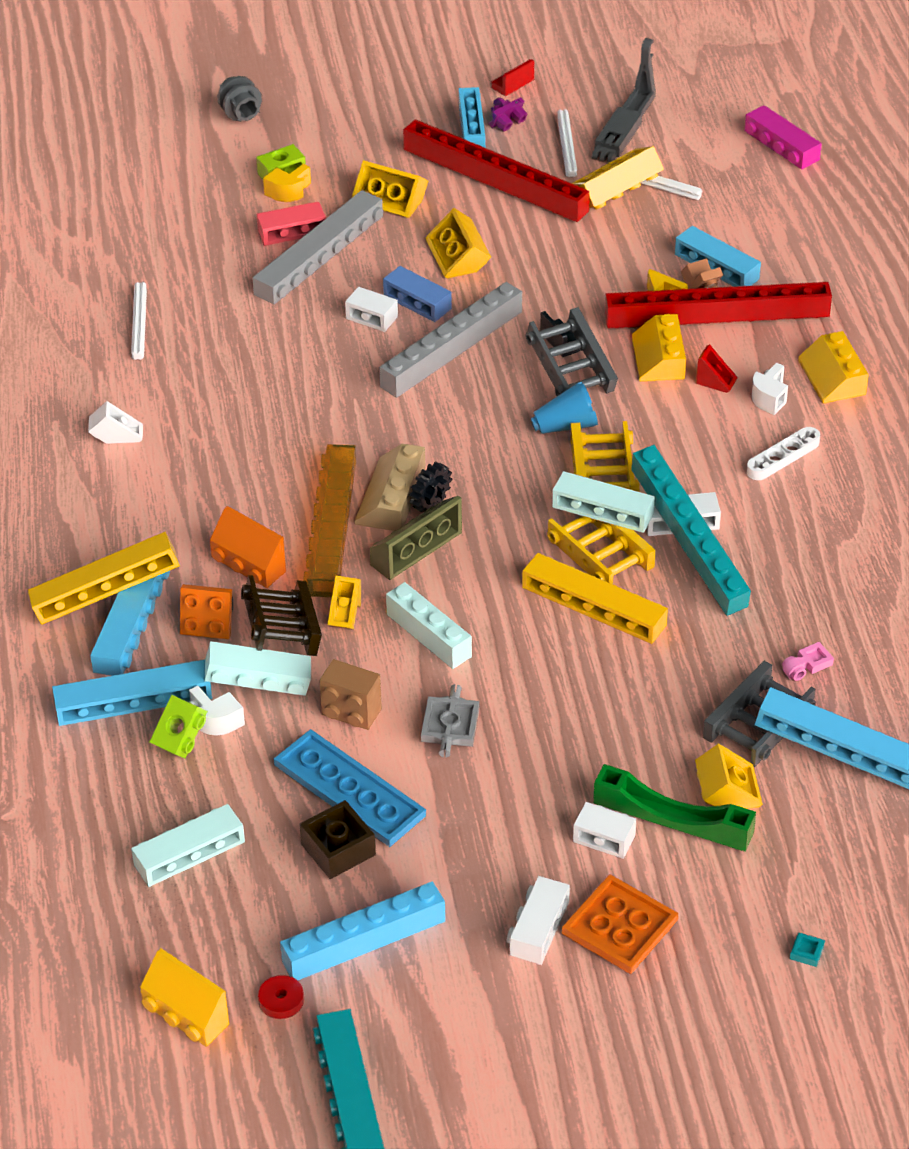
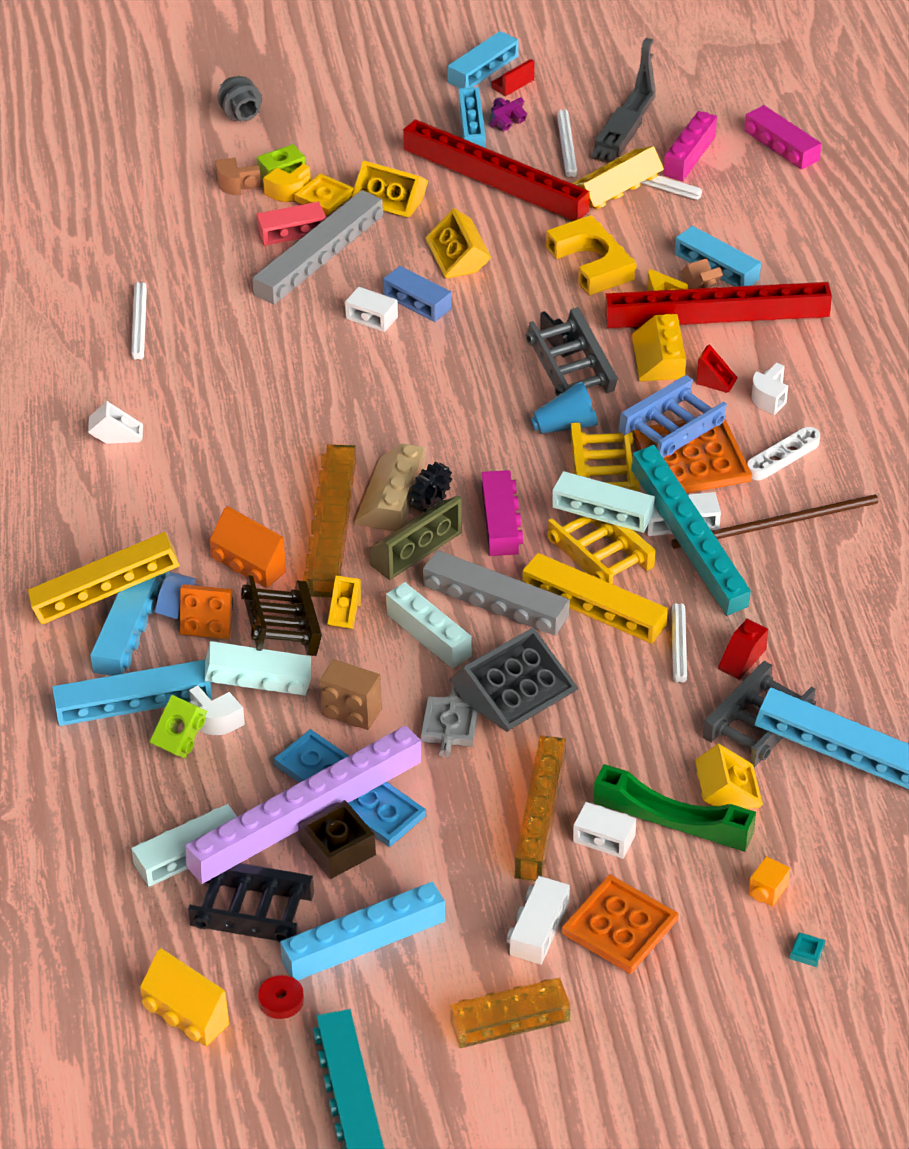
(169, 595): none -> medium blue brick
(233, 179): none -> nougat brick
(257, 879): none -> black fence
(284, 812): none -> lavender brick
(325, 190): none -> yellow plate
(450, 339): light grey brick -> none
(482, 60): none -> medium azure brick
(496, 592): none -> light grey brick
(501, 514): none -> dark pink brick
(510, 1012): none -> clear yellow brick
(514, 681): none -> dark grey slope
(540, 808): none -> clear yellow brick
(589, 235): none -> yellow arch
(665, 400): none -> medium blue fence
(679, 643): none -> white axle
(690, 146): none -> dark pink brick
(706, 461): none -> orange plate
(744, 649): none -> red slope
(769, 881): none -> light orange brick
(790, 518): none -> reddish brown piece
(812, 657): bright pink plate -> none
(834, 368): yellow slope -> none

